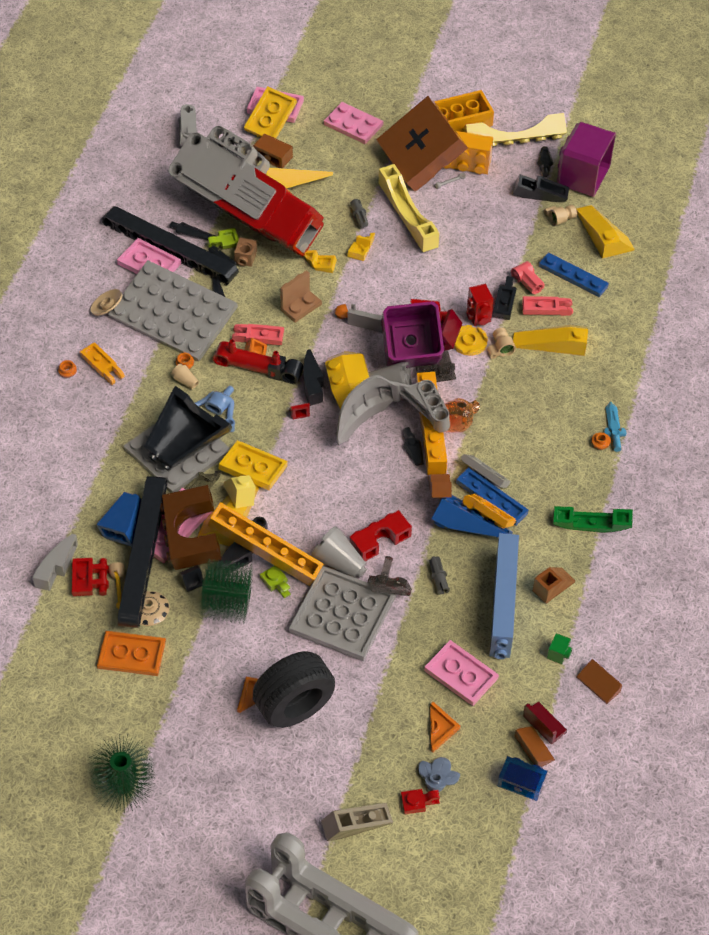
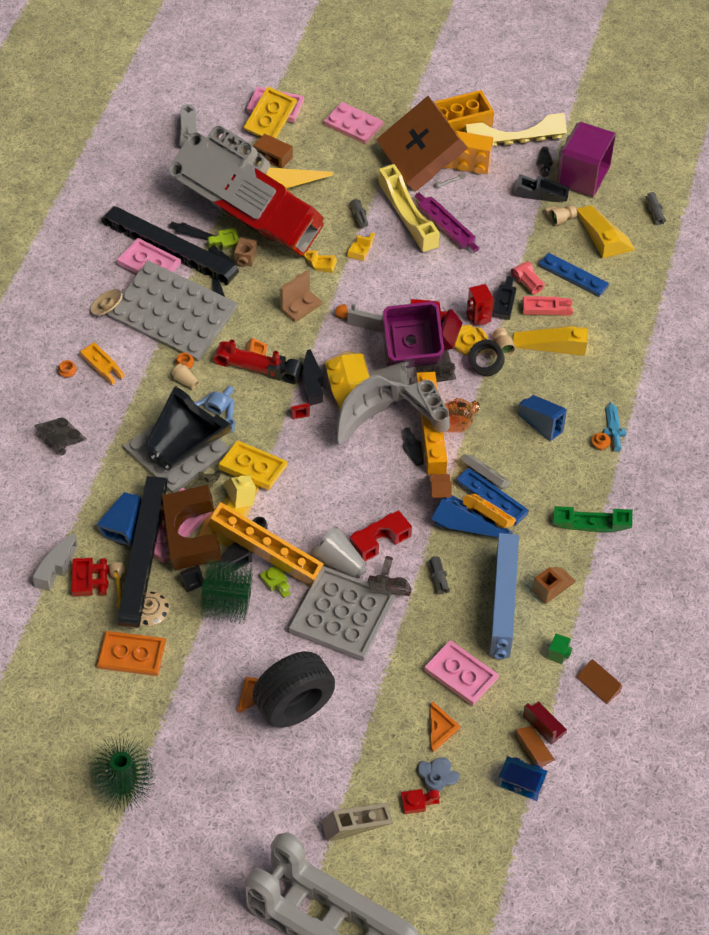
(59, 434): none -> clear smoke hinge
(264, 333): coral hinge -> none
(446, 222): none -> magenta plate
(477, 348): none -> black tyre
(543, 416): none -> blue slope
(655, 208): none -> dark grey pin

